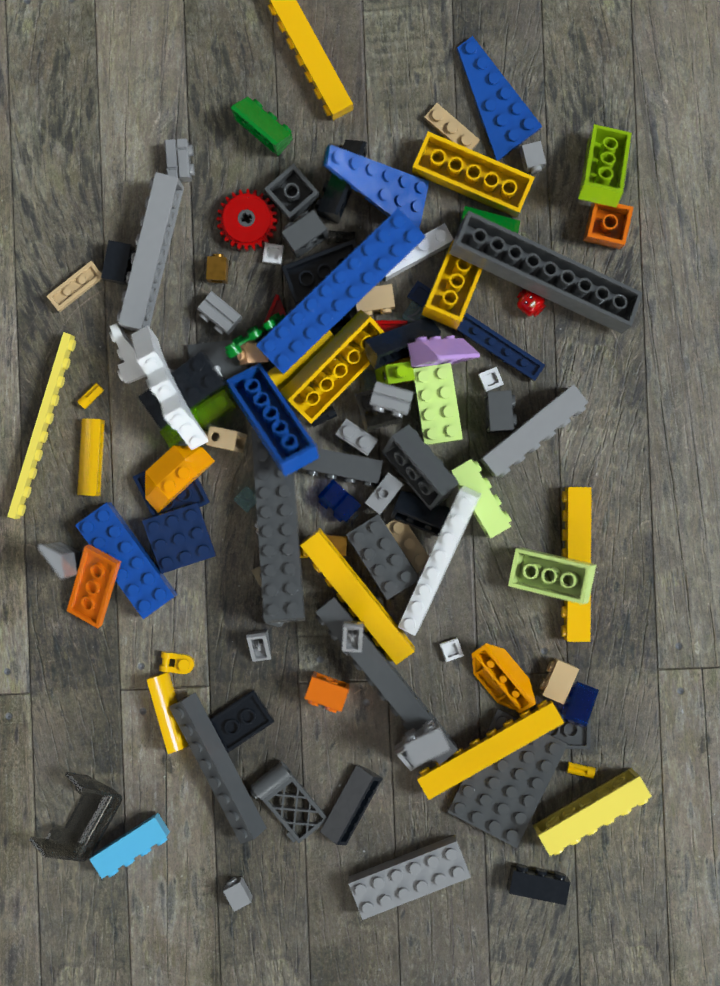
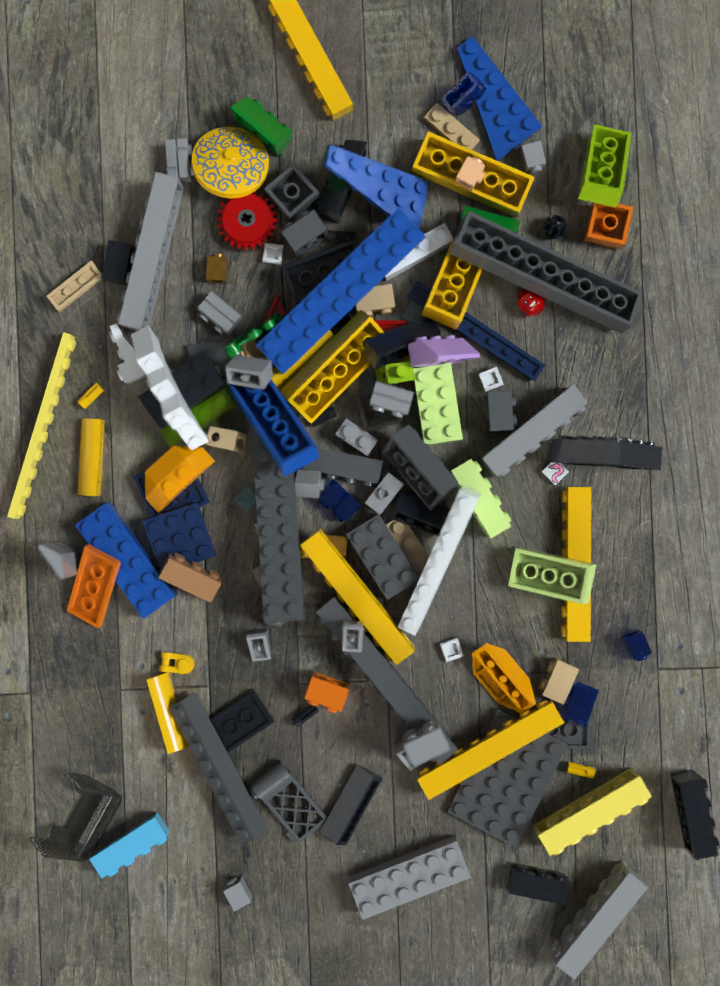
(190, 576): none -> medium nougat brick
(230, 162): none -> yellow dish
(249, 372): none -> light grey brick
(304, 715): none -> black piece
(309, 484): none -> light grey brick
(467, 90): none -> clear blue brick
(471, 173): none -> light nougat brick
(554, 472): none -> tile
(555, 226): none -> black gear
(597, 919): none -> light grey brick
(608, 452): none -> black piece
(636, 645): none -> clear blue brick
(694, 814): none -> black brick

